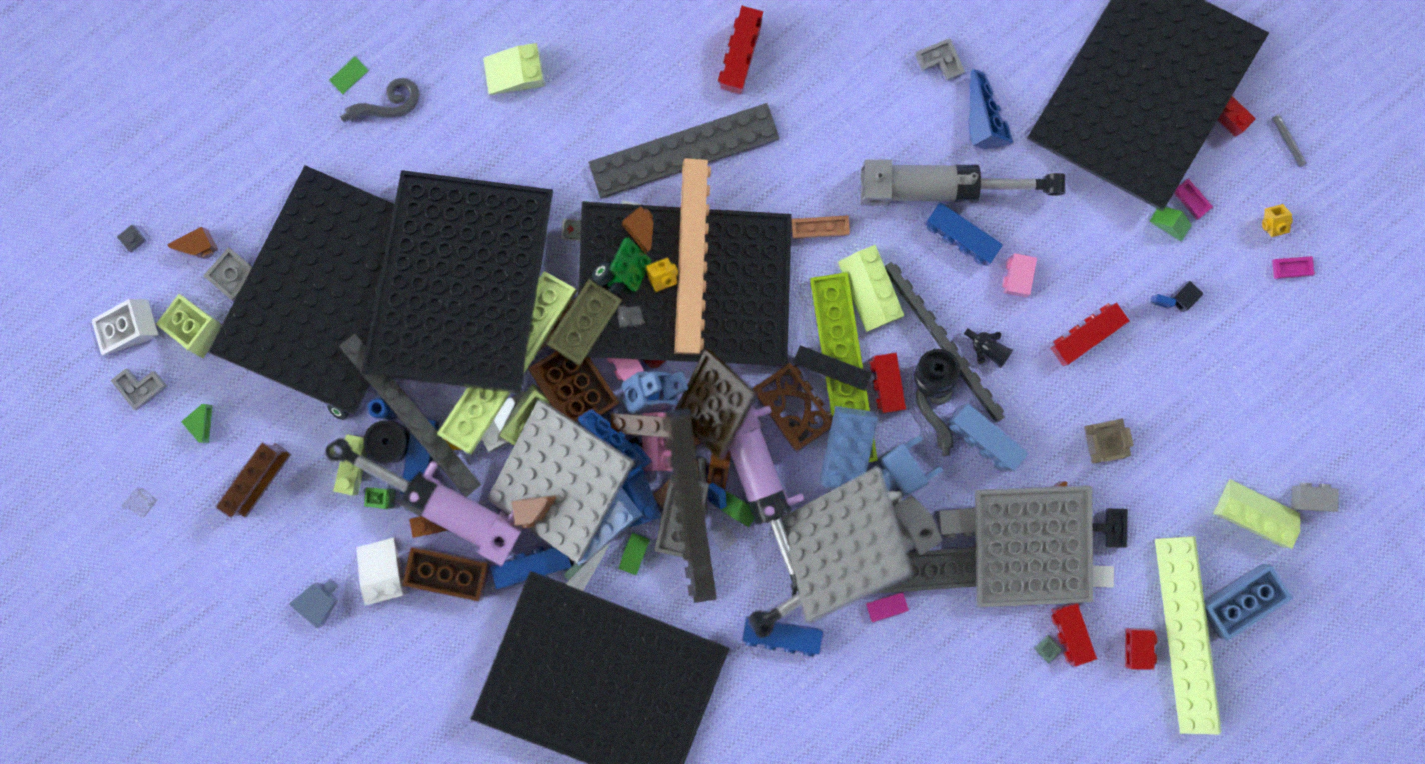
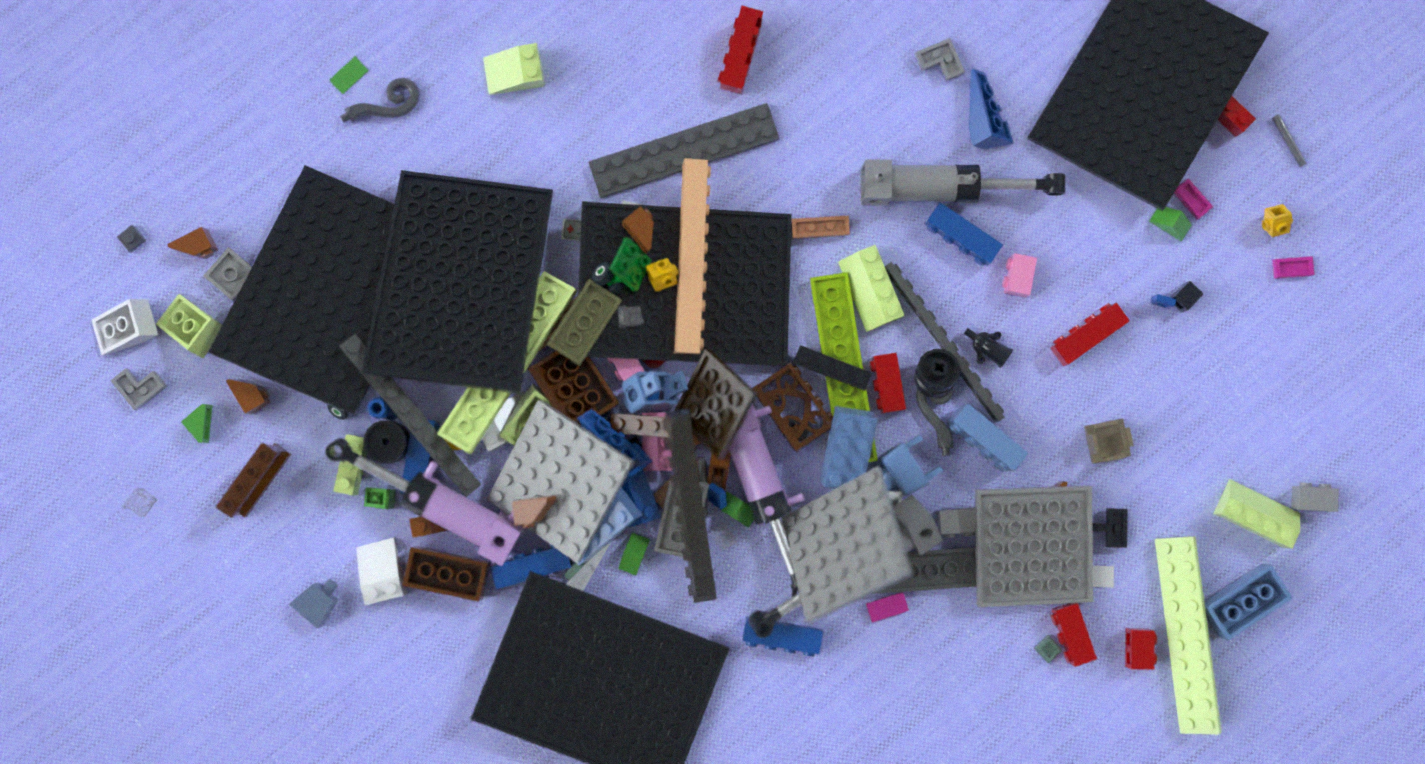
(249, 396): none -> dark orange slope

